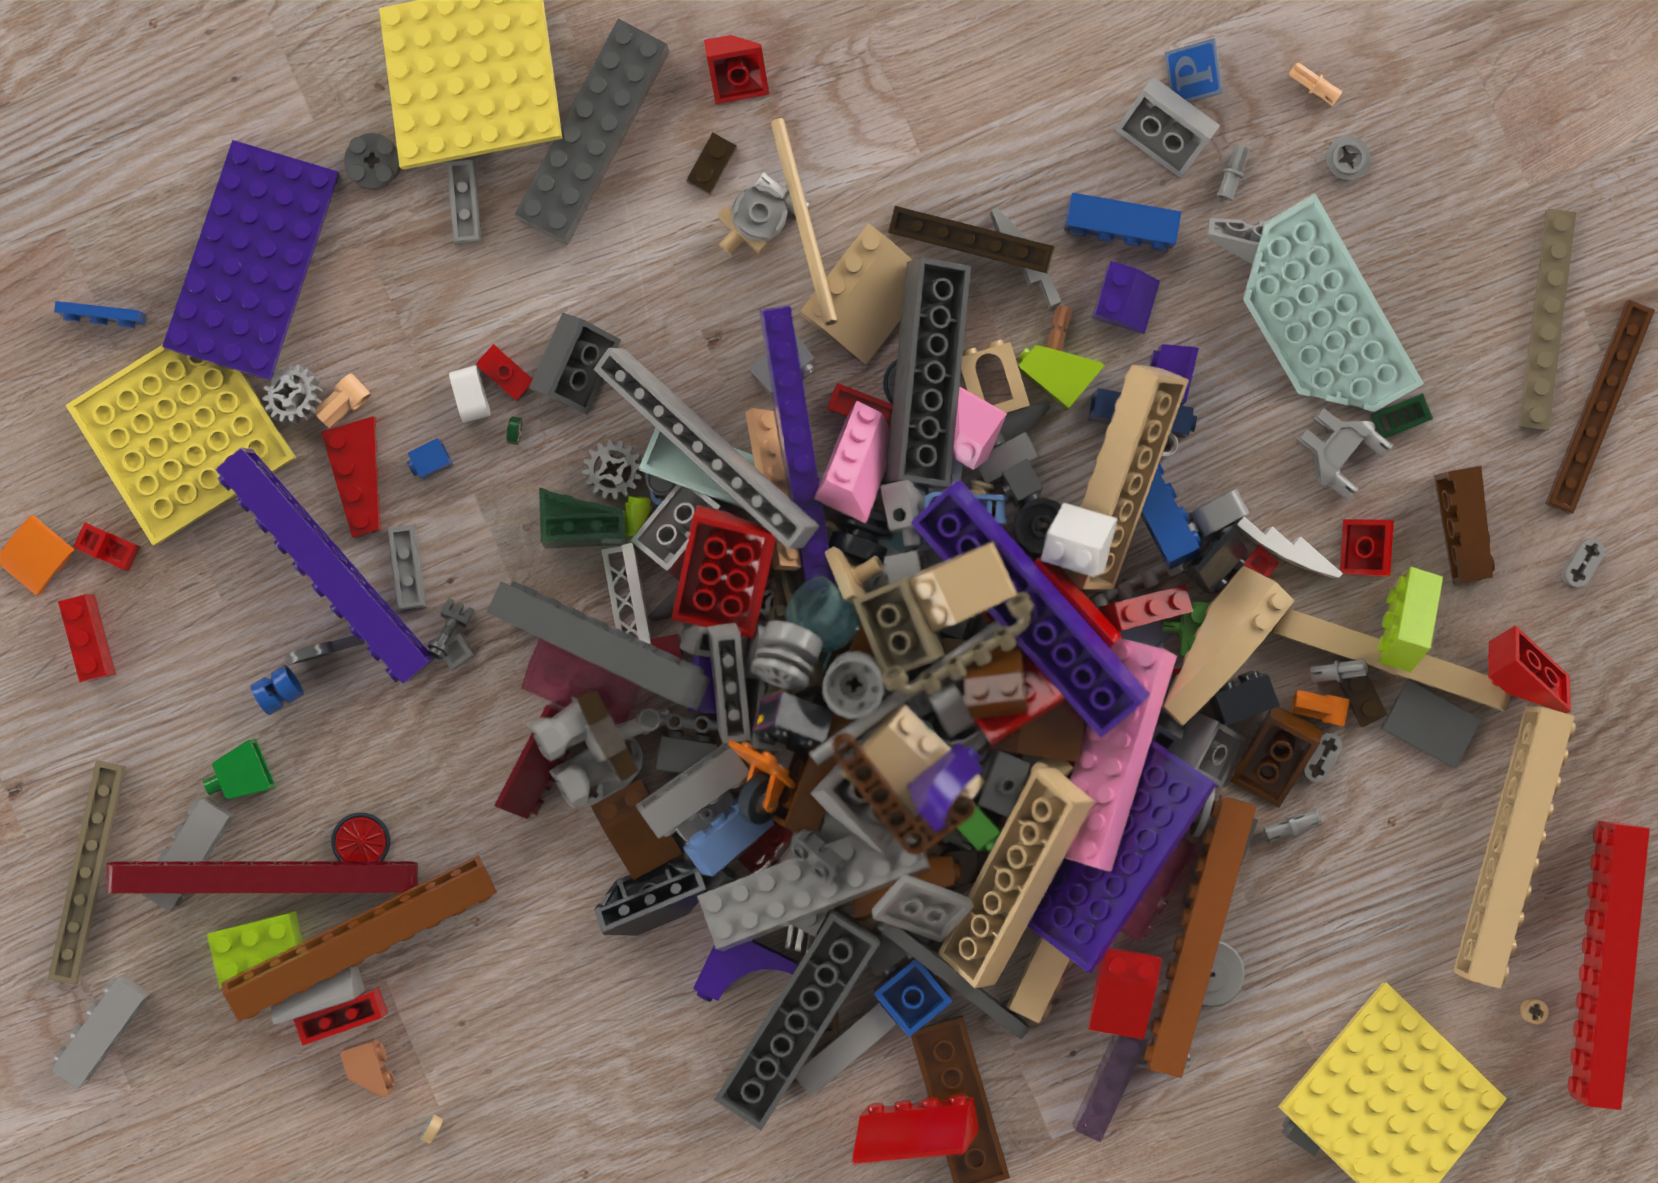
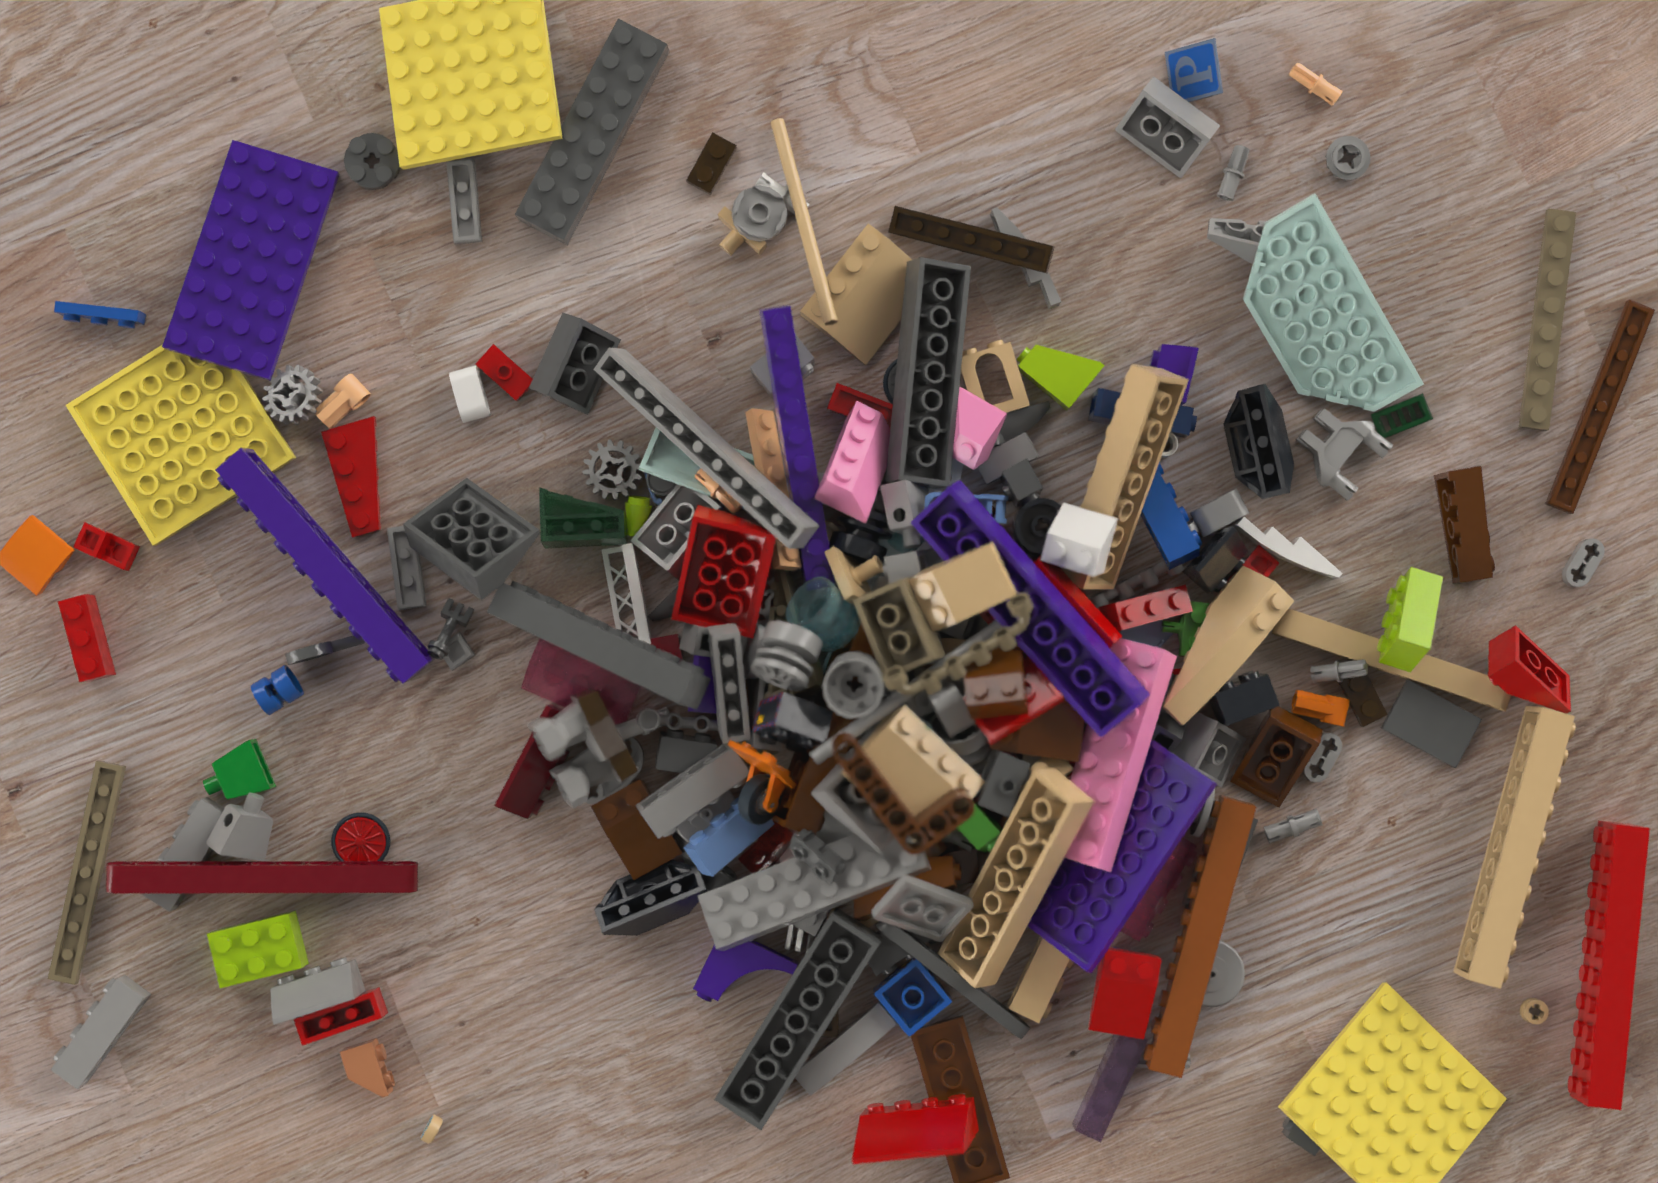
(242, 830): none -> light grey torso
(358, 939): dark orange brick -> none
(429, 459): blue brick -> none
(471, 537): none -> dark grey slope
(514, 430): dark green tile -> none
(717, 491): none -> light nougat axle
(736, 68): red slope -> none
(942, 782): dark purple arch -> none
(980, 487): tan bush -> none
(1060, 322): nougat piece -> none
(1122, 221): blue brick -> none
(1126, 297): dark purple slope -> none
(1259, 442): none -> black wedge
(1366, 547): red slope -> none

